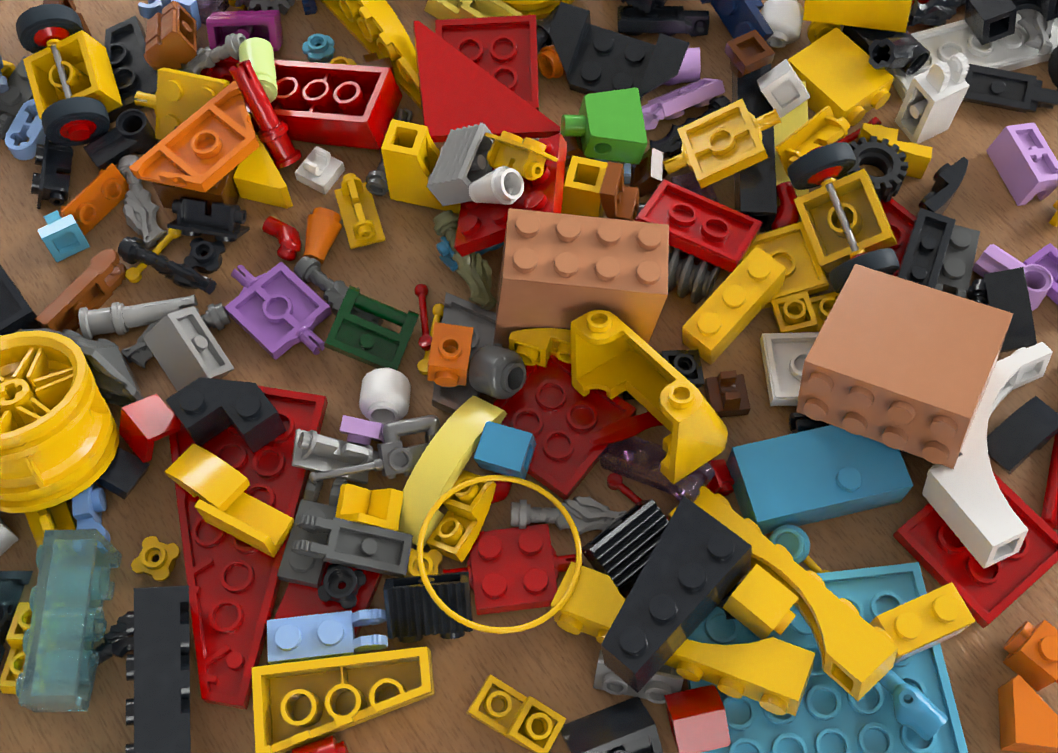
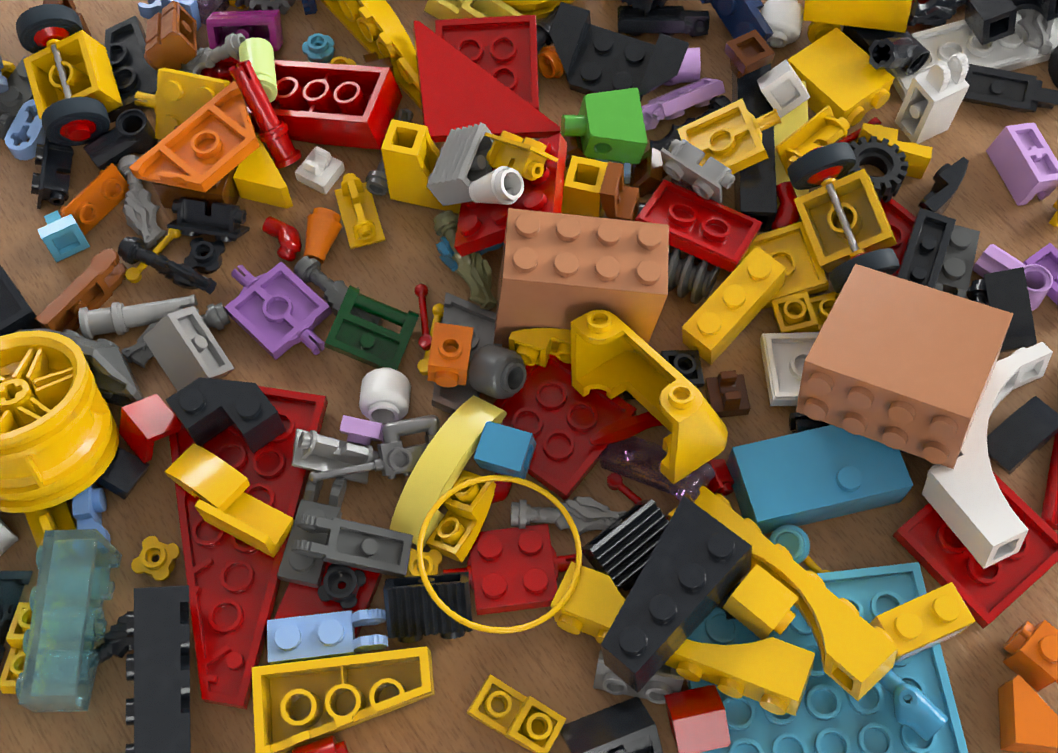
(370, 507): yellow panel -> none
(705, 179): none -> light grey hinge

